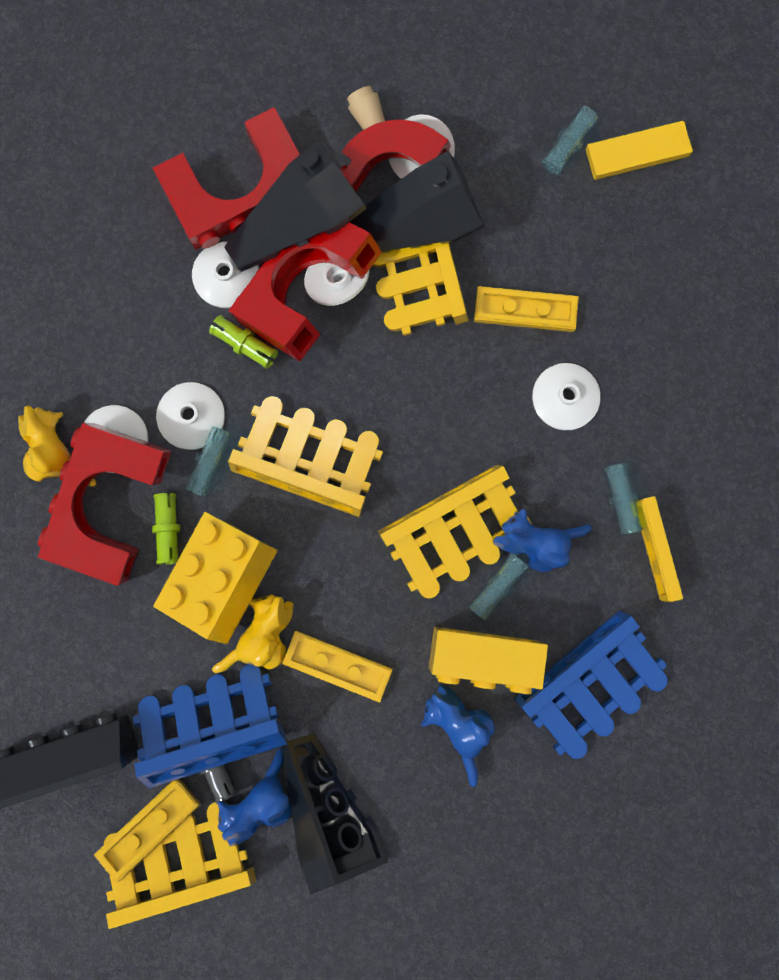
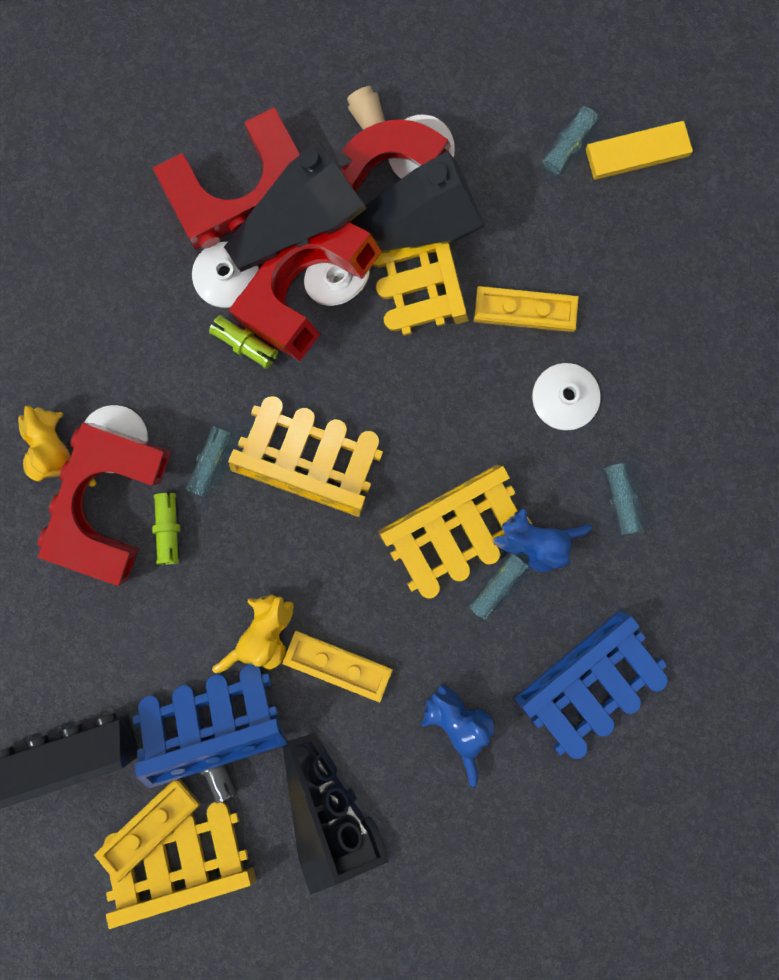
(194, 432): white dish -> none
(215, 579): yellow brick -> none
(263, 805): blue animal -> none
(487, 660): yellow brick -> none
(658, 550): yellow tile -> none

